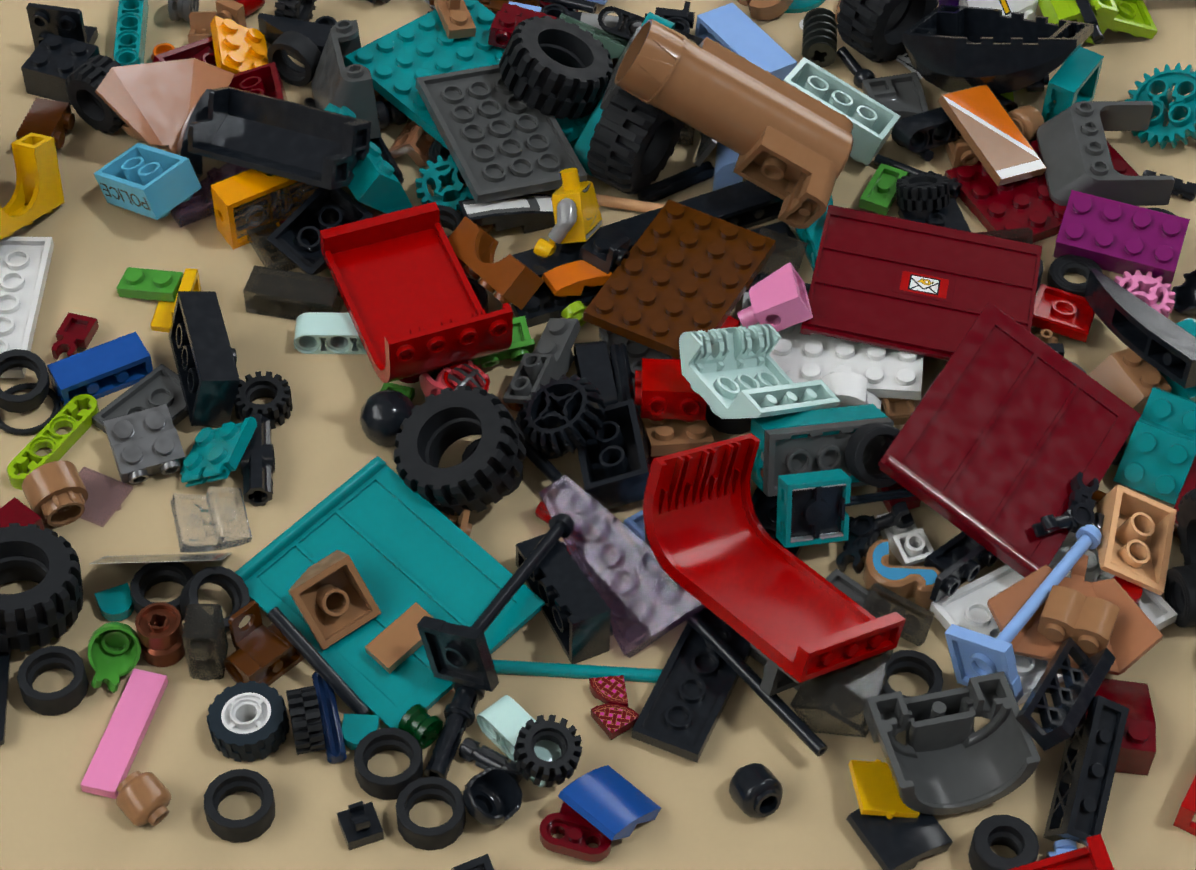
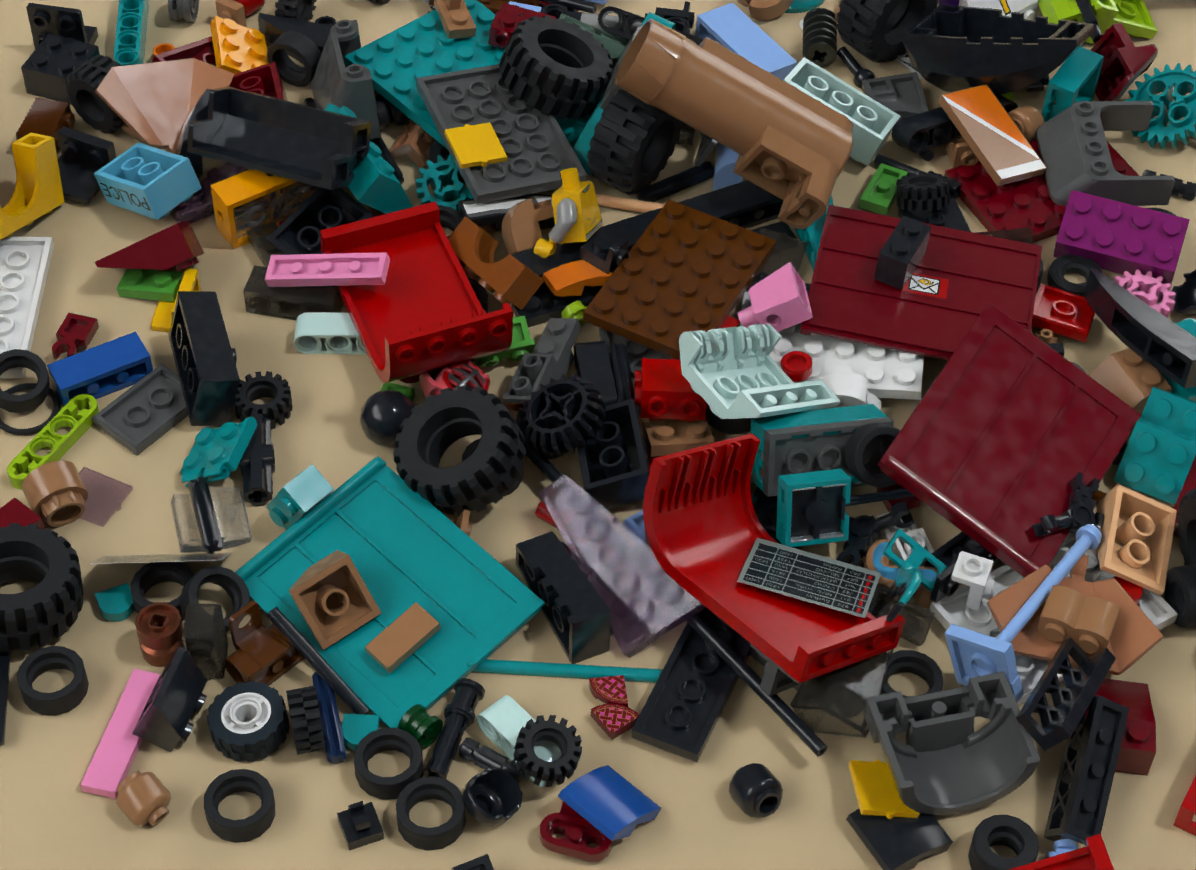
(78, 161): none -> black bracket
(113, 653): bright green piece -> none
(145, 444): flat silver plate -> none
(166, 249): none -> dark red slope
(172, 703): none -> black slope
(200, 25): medium nougat bracket -> none
(205, 515): none -> black axle
(298, 497): none -> teal brick
(327, 269): none -> bright pink plate
(462, 651): black tile -> none
(475, 145): none -> yellow piece
(521, 224): none -> medium nougat brick
(797, 365): none -> red tile
(810, 577): none -> black sticker
(897, 409): medium nougat tile -> none
(902, 252): none -> black brick
(909, 576): none -> teal piece
(974, 572): none -> white bracket
(1120, 63): none -> dark red piece

